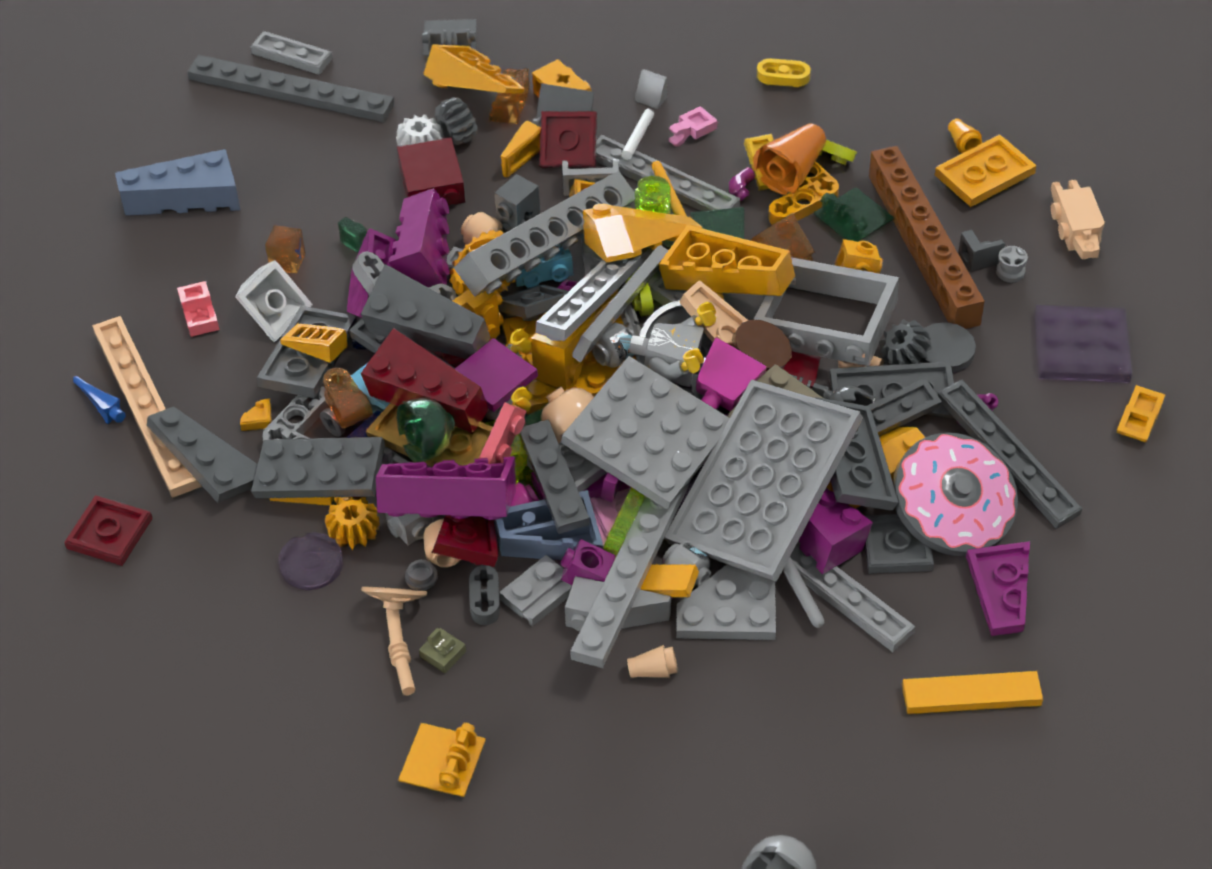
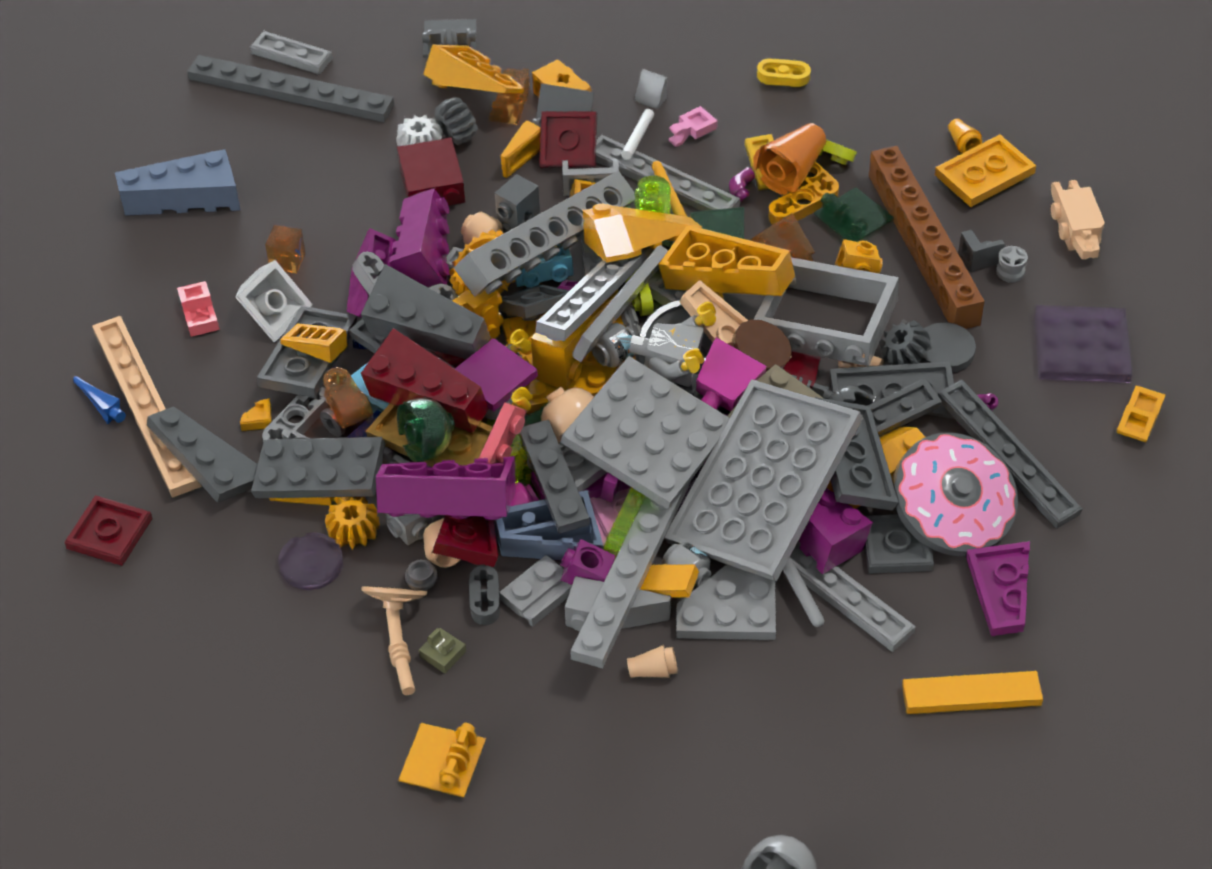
(351, 233): clear green plate -> none

